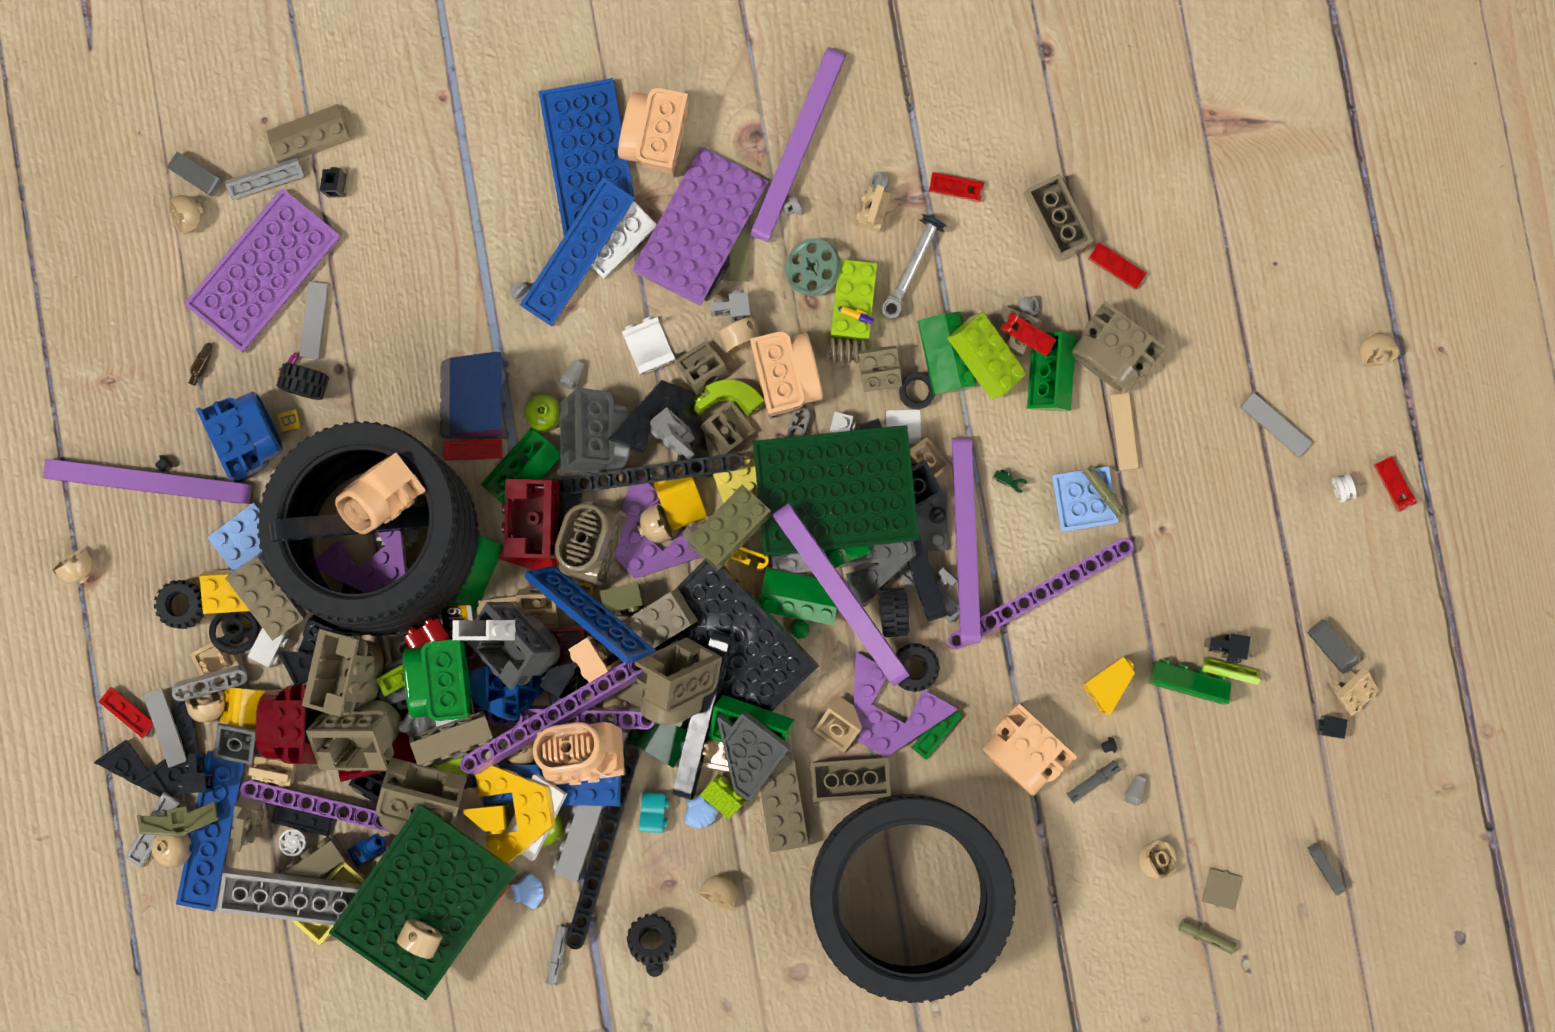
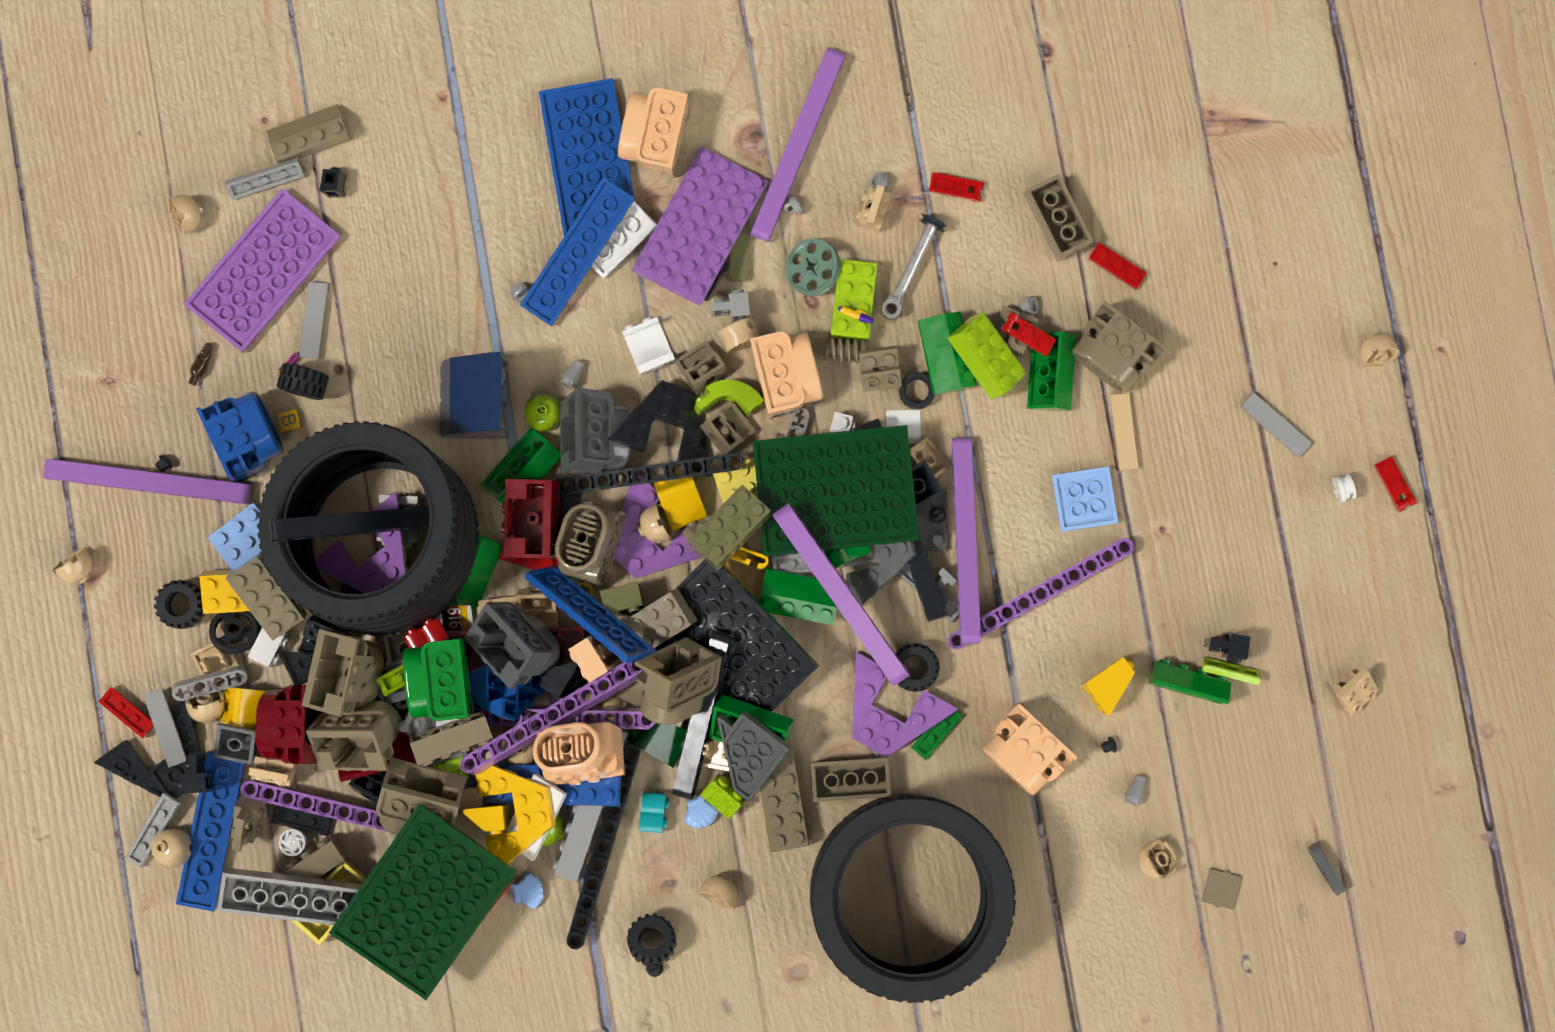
(178, 821): olive plate -> none
(194, 174): dark grey beam -> none
(367, 849): blue bracket -> none
(378, 495): light nougat brick -> none
(417, 939): tan piece -> none
(473, 450): red plate -> none
(476, 630): white panel -> none
(557, 955): light grey pin -> none
(673, 432): light grey brick -> none
(800, 629): green tile -> none
(839, 724): tan slope -> none
(894, 612): black tyre -> none
(1005, 478): dark green plate -> none
(1092, 782): dark grey pin -> none
(1103, 490): olive pin -> none
(1200, 933): olive pin -> none
(1332, 646): dark grey beam -> none
(1332, 727): black brick -> none

